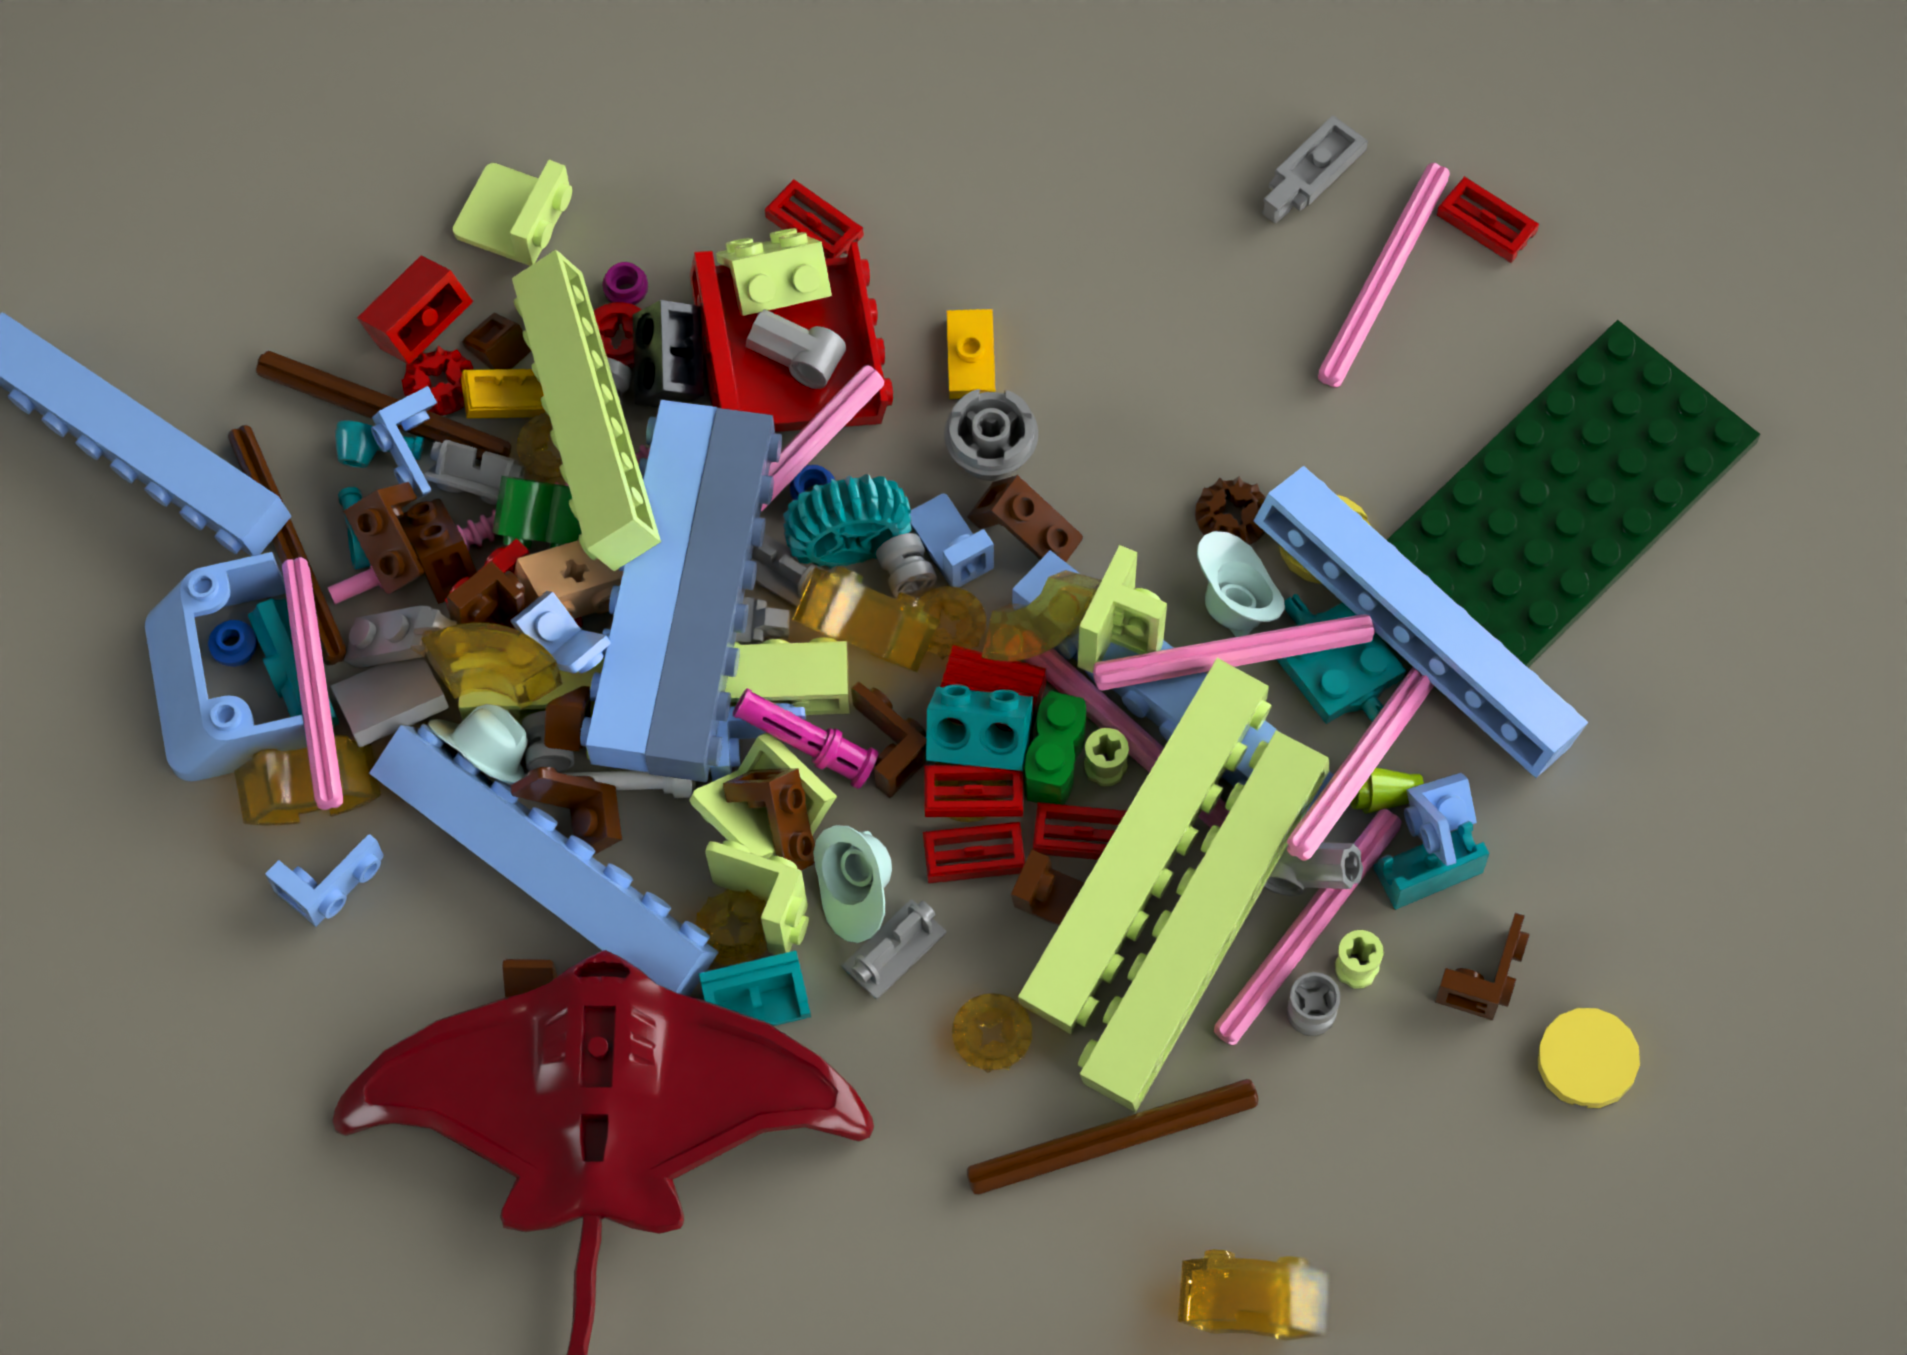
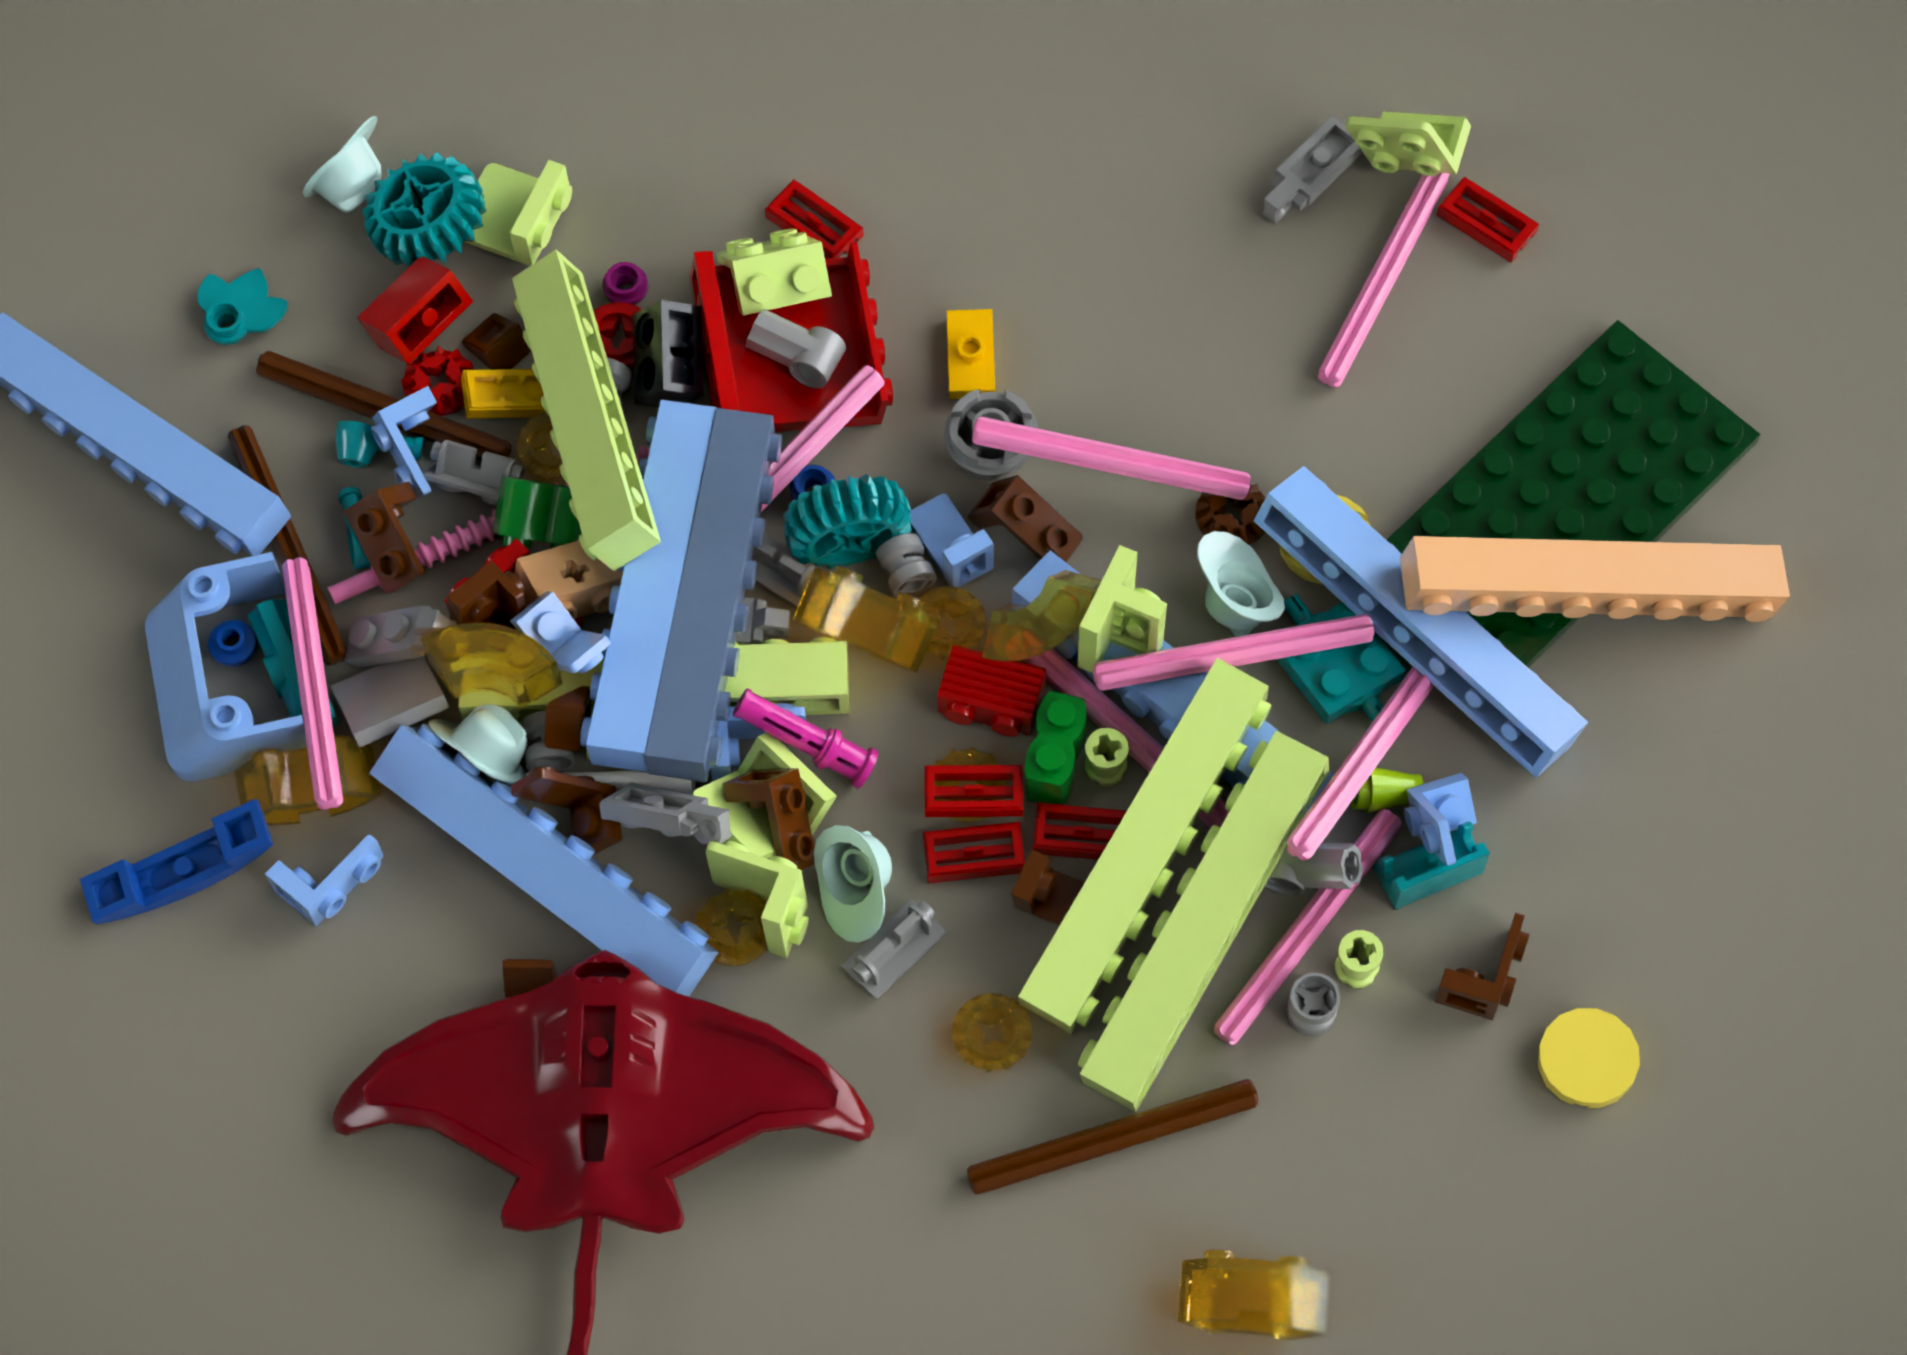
(179, 870): none -> blue slope
(241, 302): none -> teal plate
(349, 173): none -> light aqua piece
(424, 210): none -> teal gear
(437, 546): reddish brown bracket -> none
(668, 812): none -> light grey hinge
(761, 989): teal hinge -> none
(895, 763): reddish brown bracket -> none
(979, 739): teal brick -> none
(1110, 458): none -> bright pink axle
(1411, 141): none -> yellowish green bracket
(1593, 578): none -> light nougat brick

